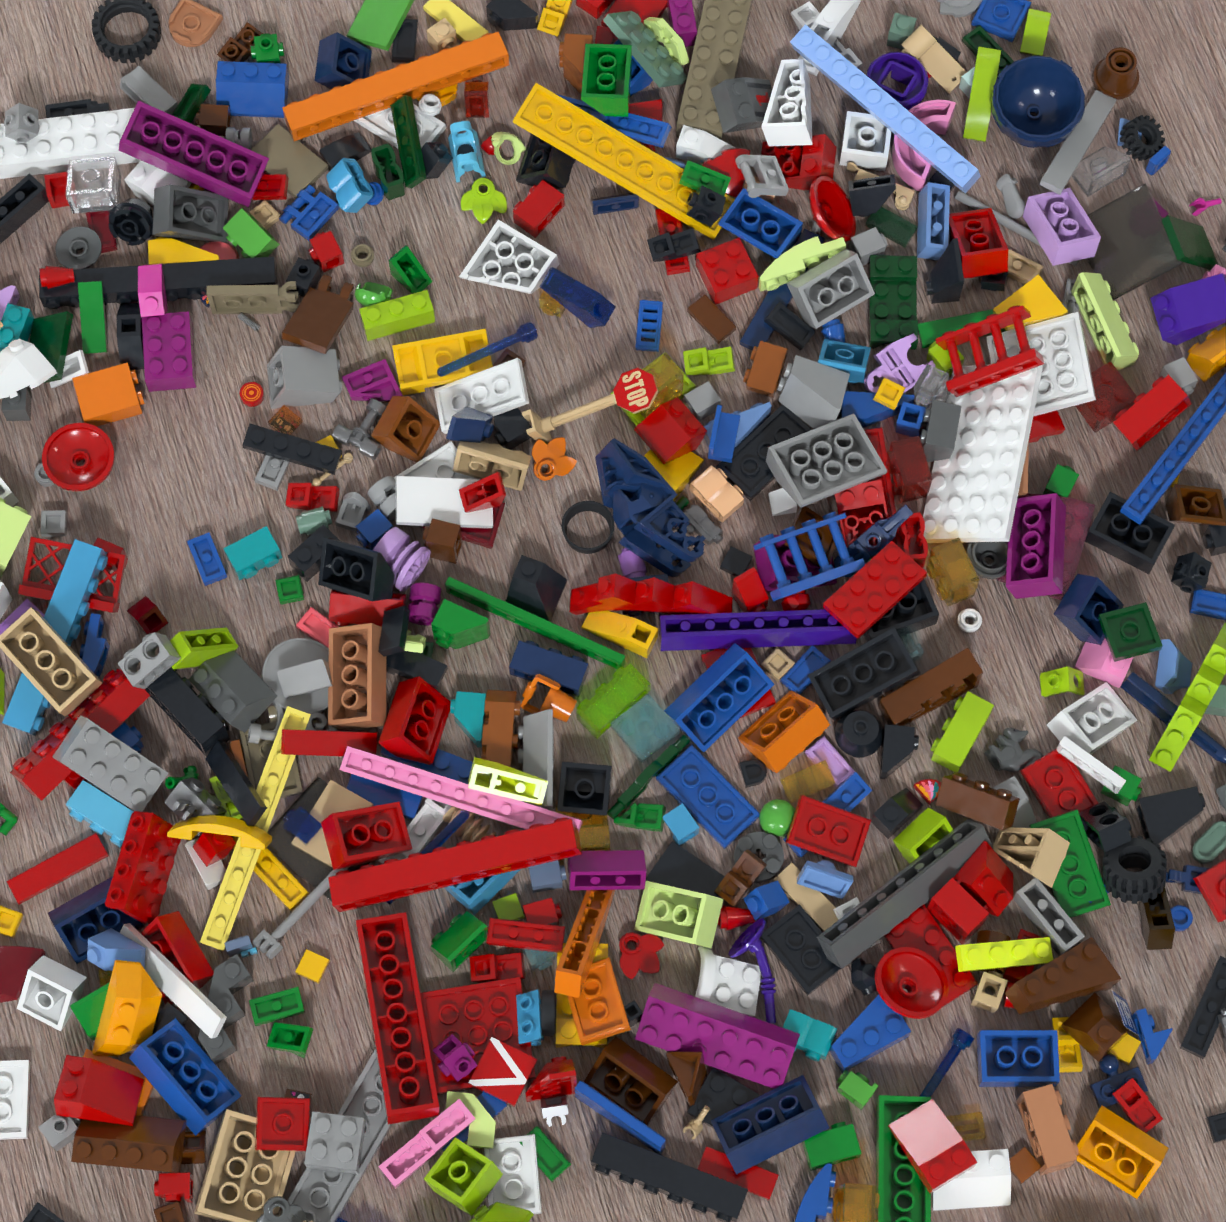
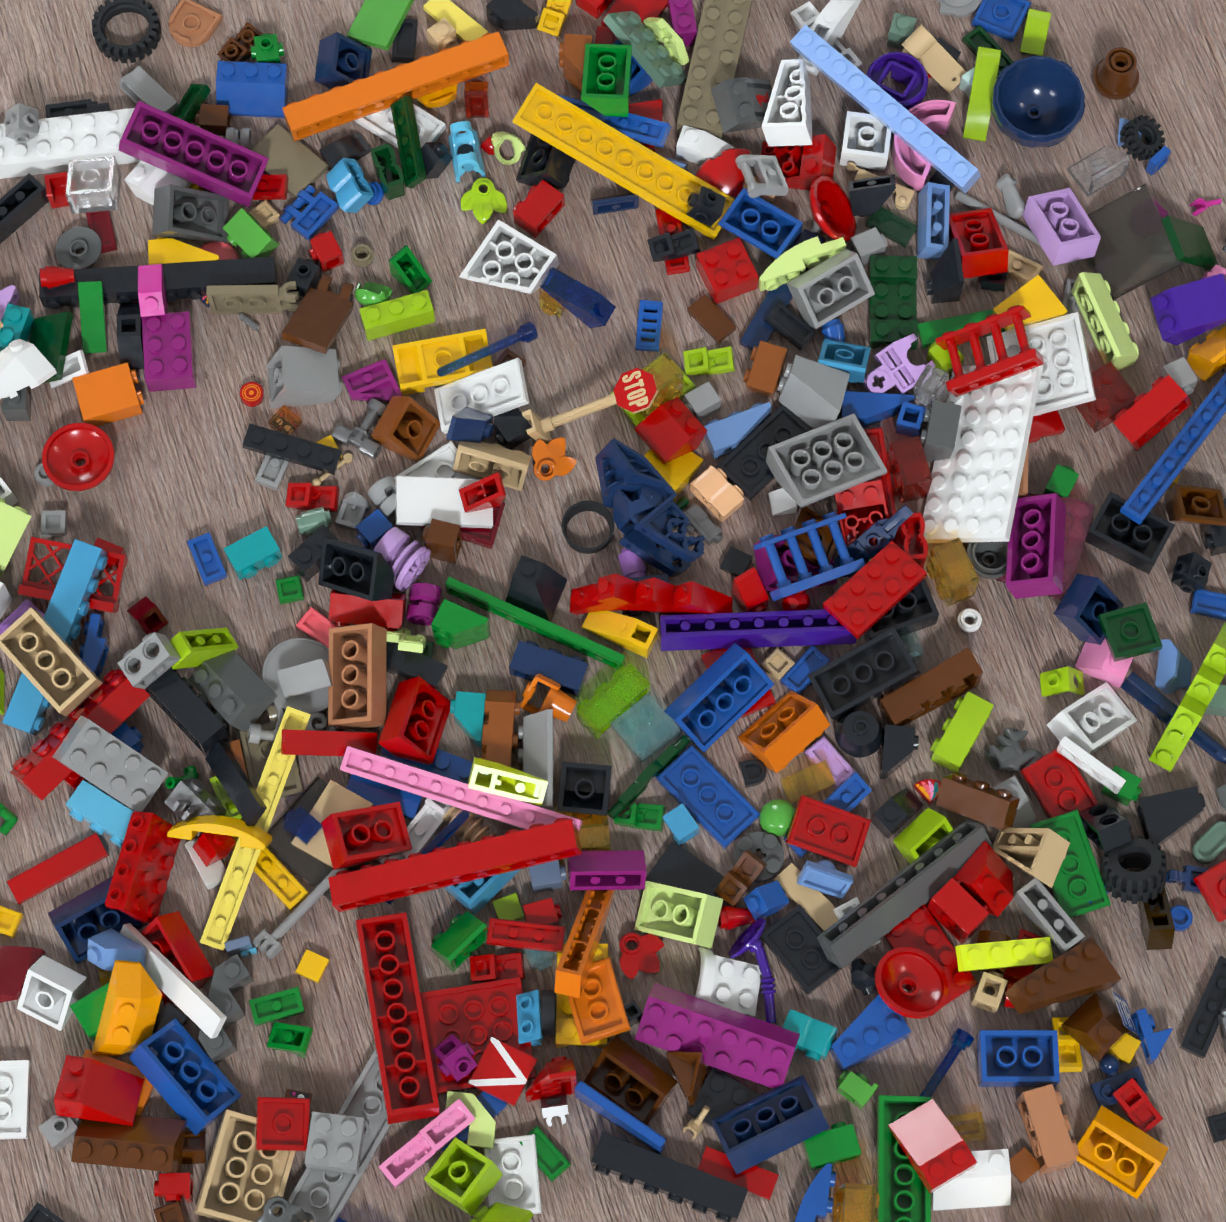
(131, 221): black cone -> none
(394, 631): black tile -> none
(430, 105): white plate -> none
(697, 175): green plate -> none
(723, 436): blue panel -> none
(889, 393): yellow tile -> none
(1078, 142): light grey tile -> none

